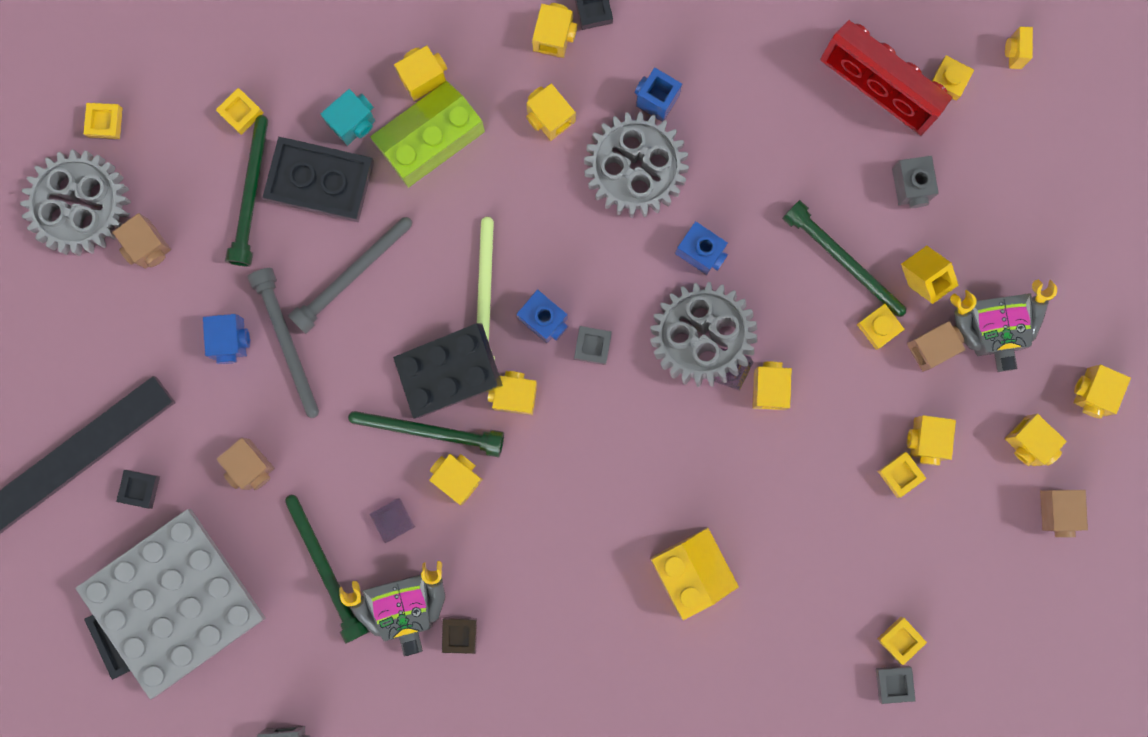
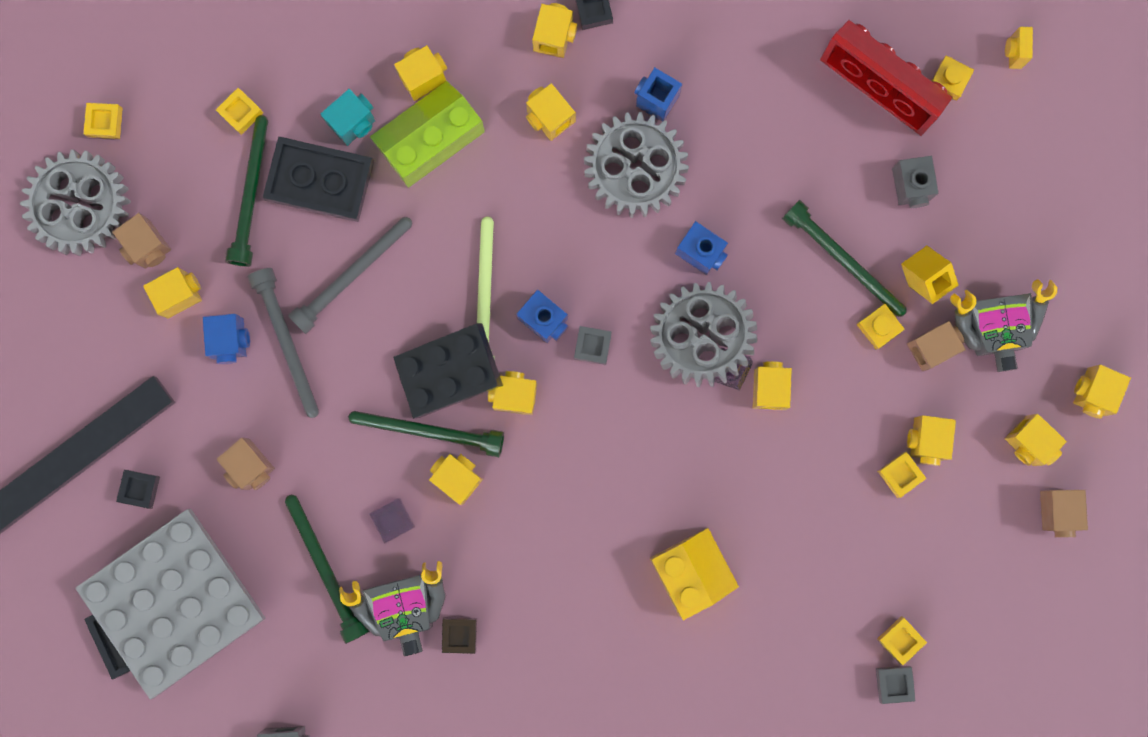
(173, 292): none -> yellow brick

